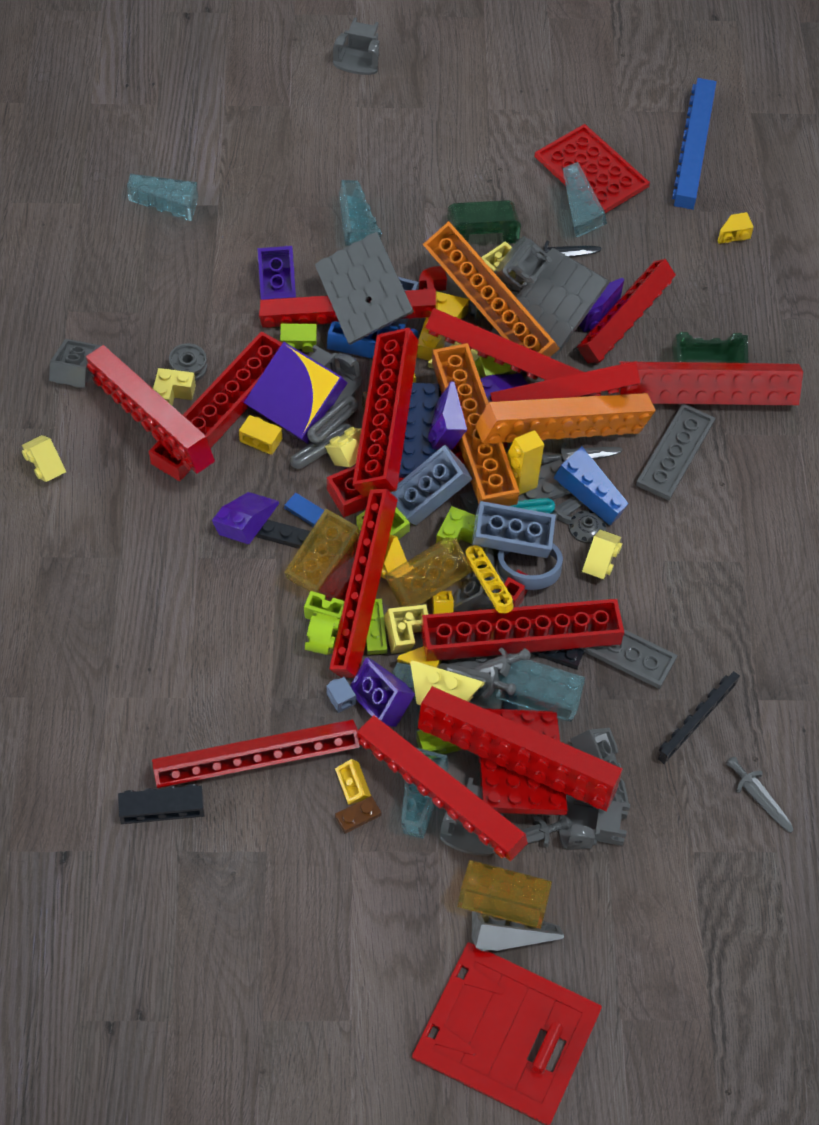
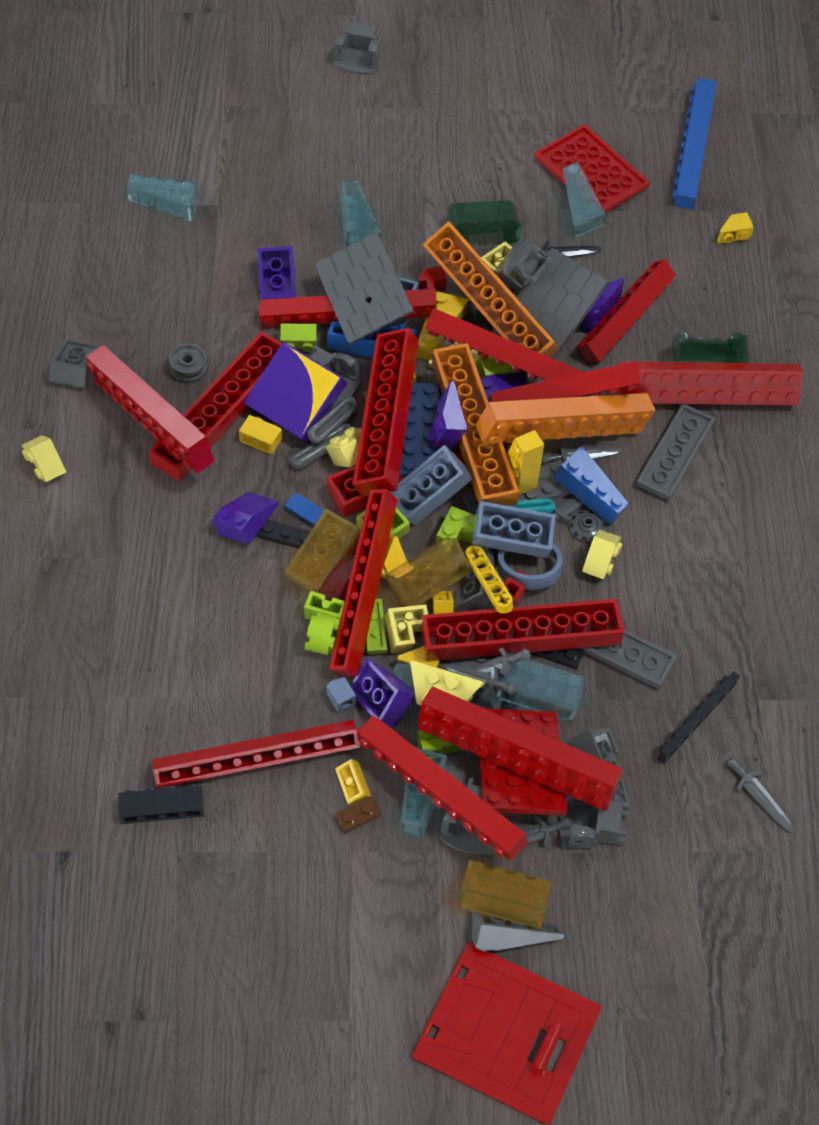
(174, 384): light yellow brick -> none

